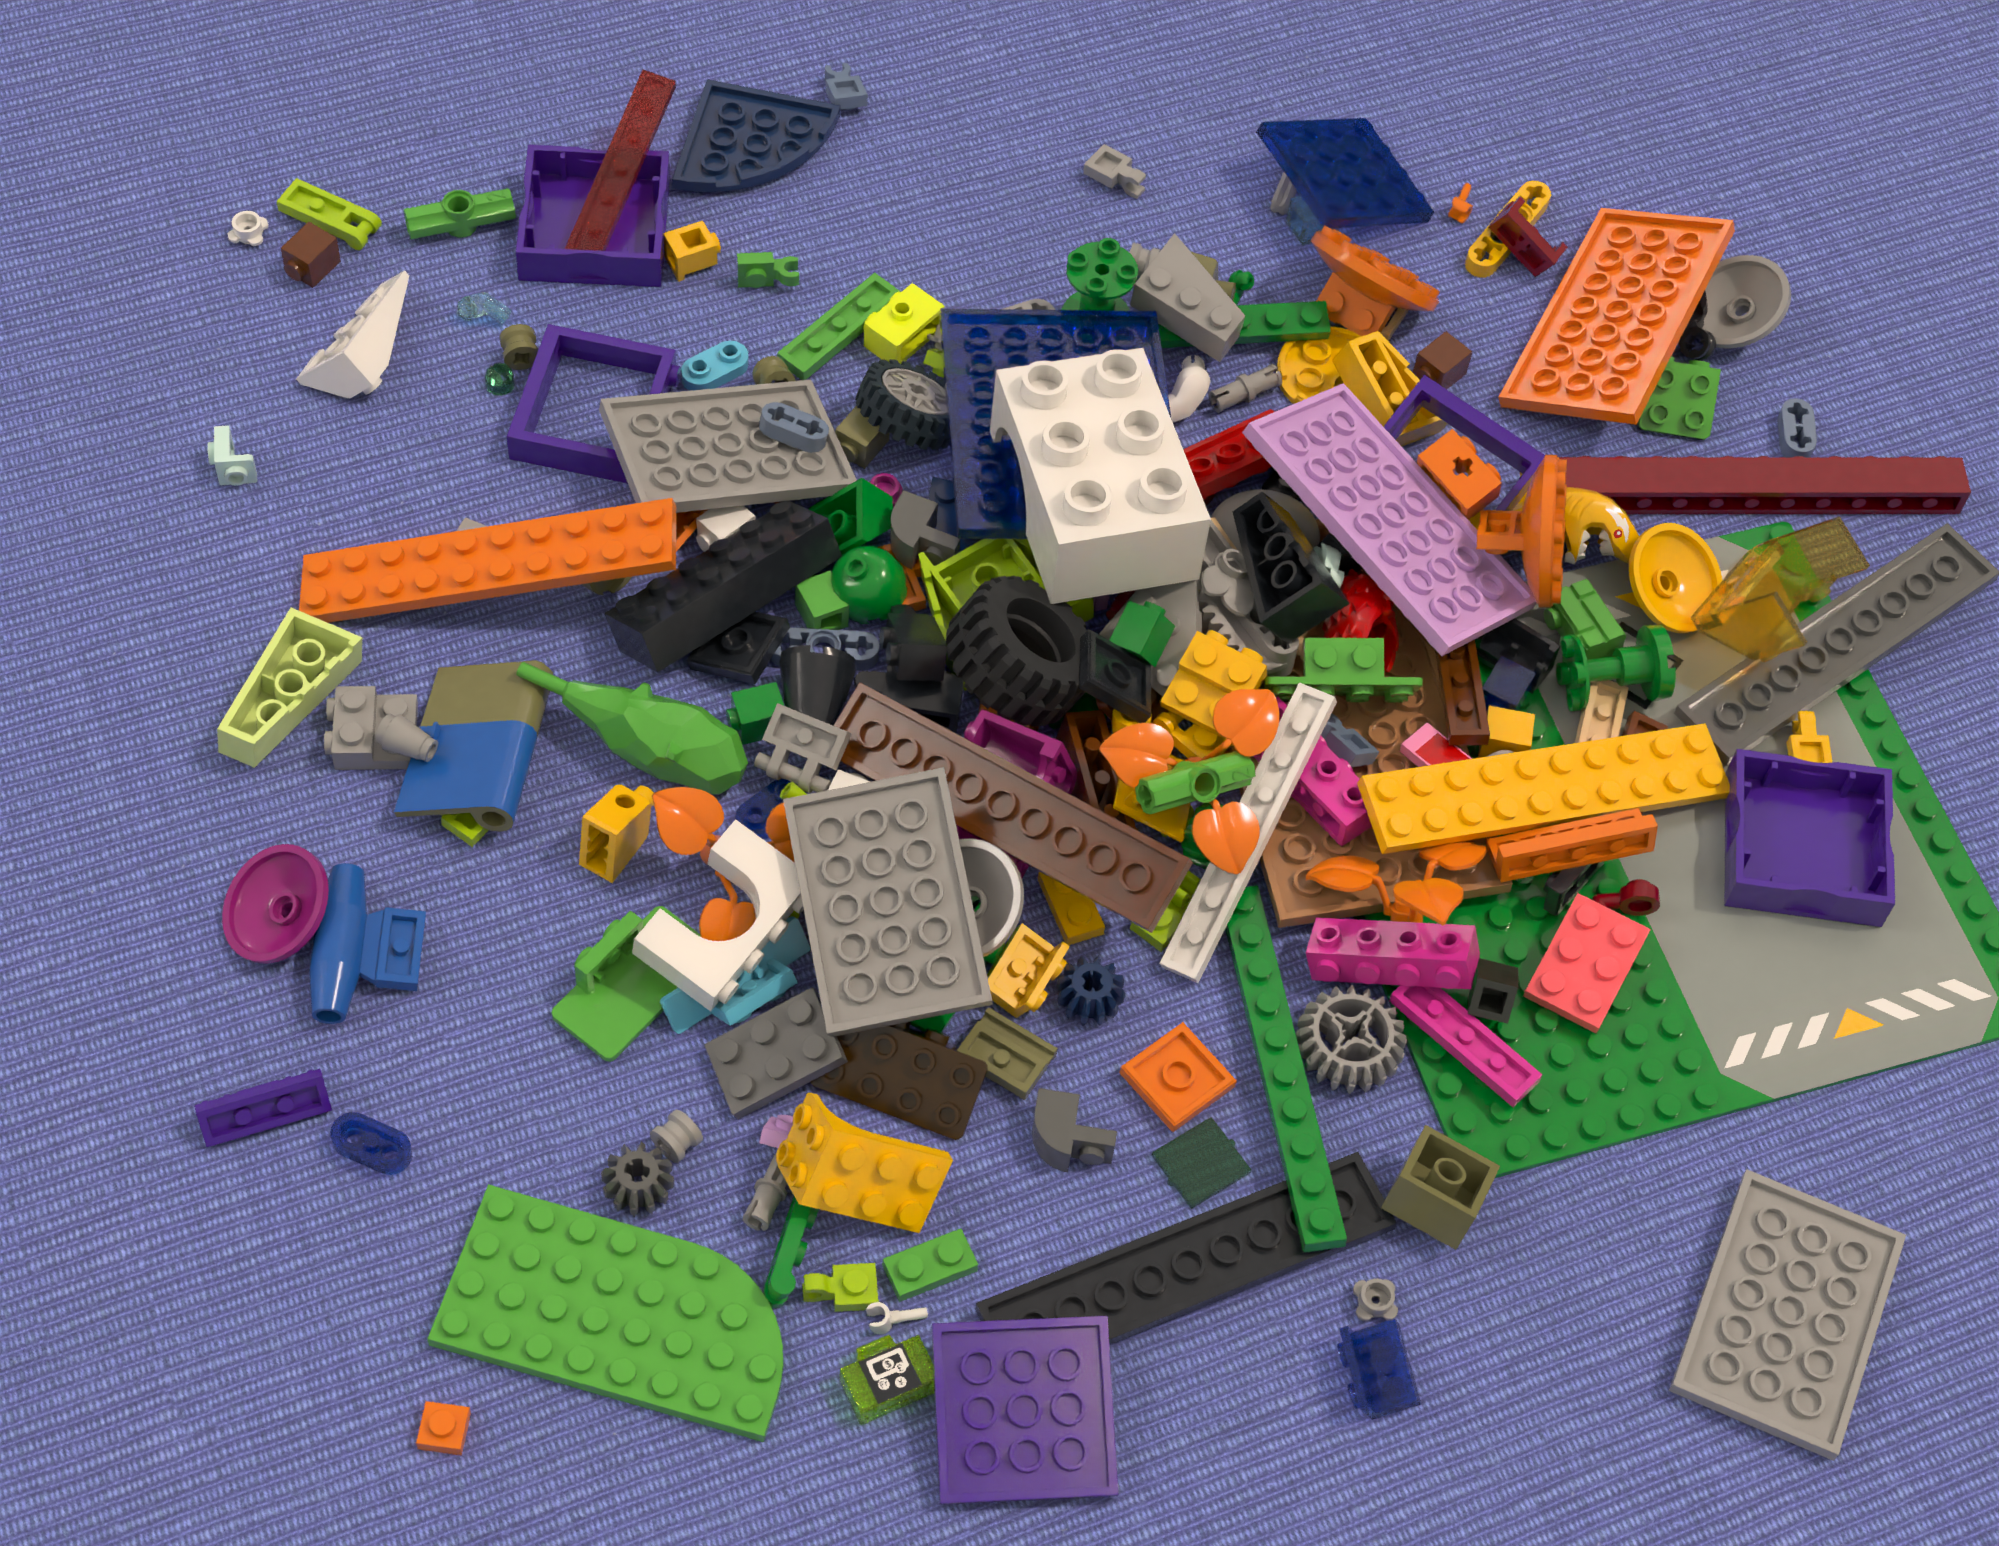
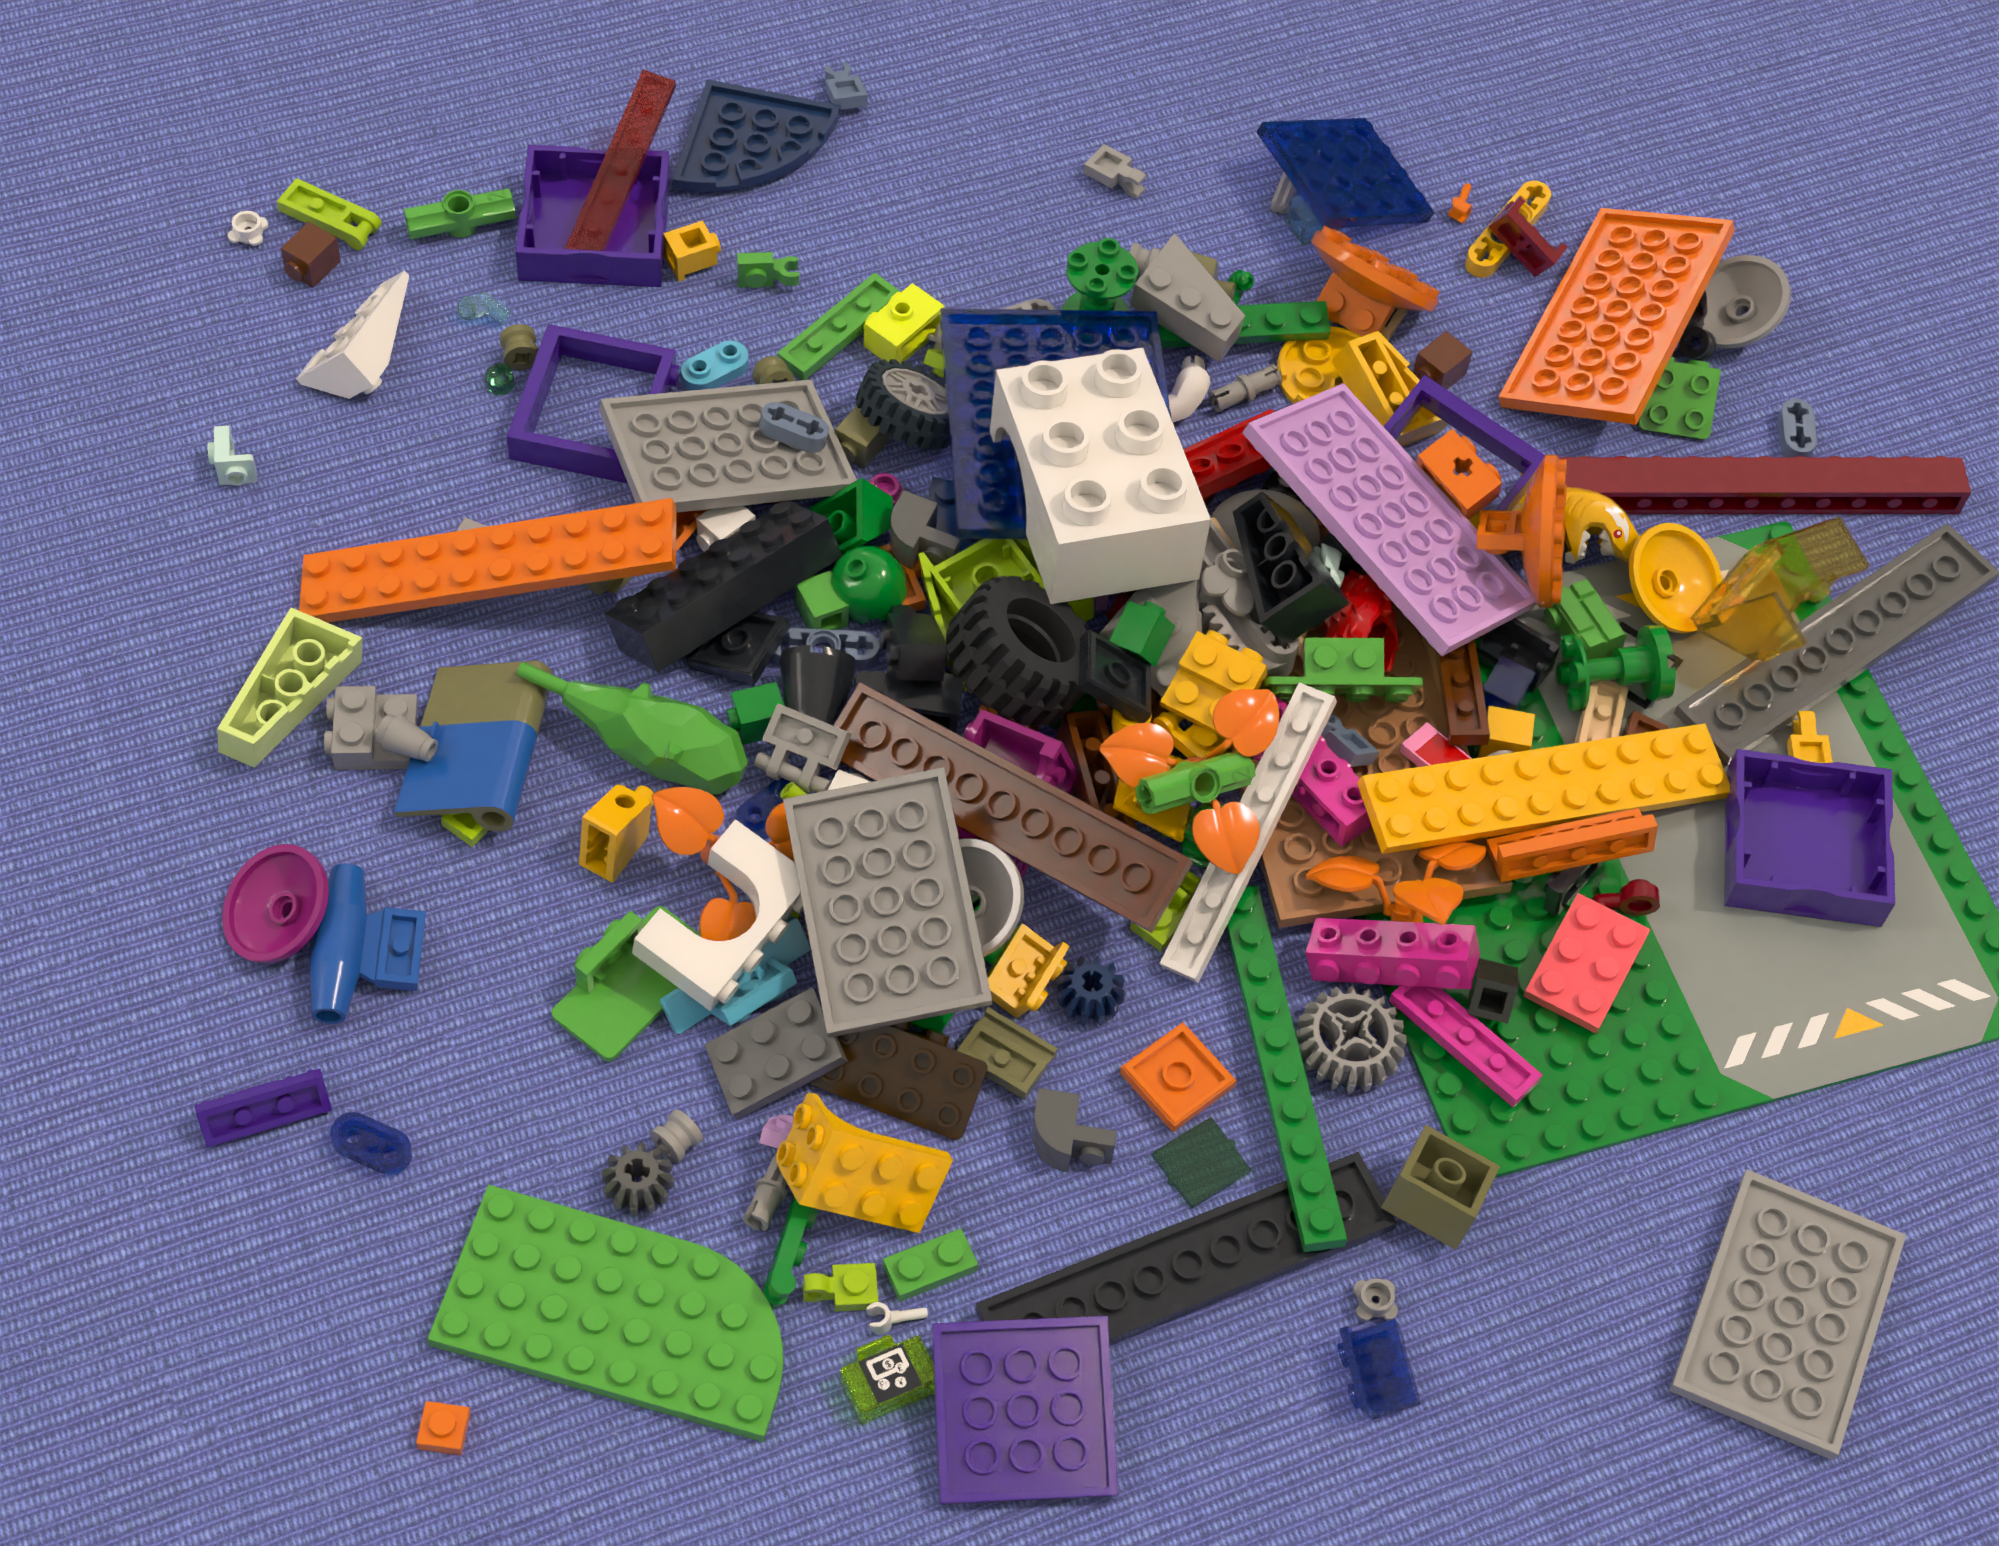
(1073, 912): yellow plate -> none

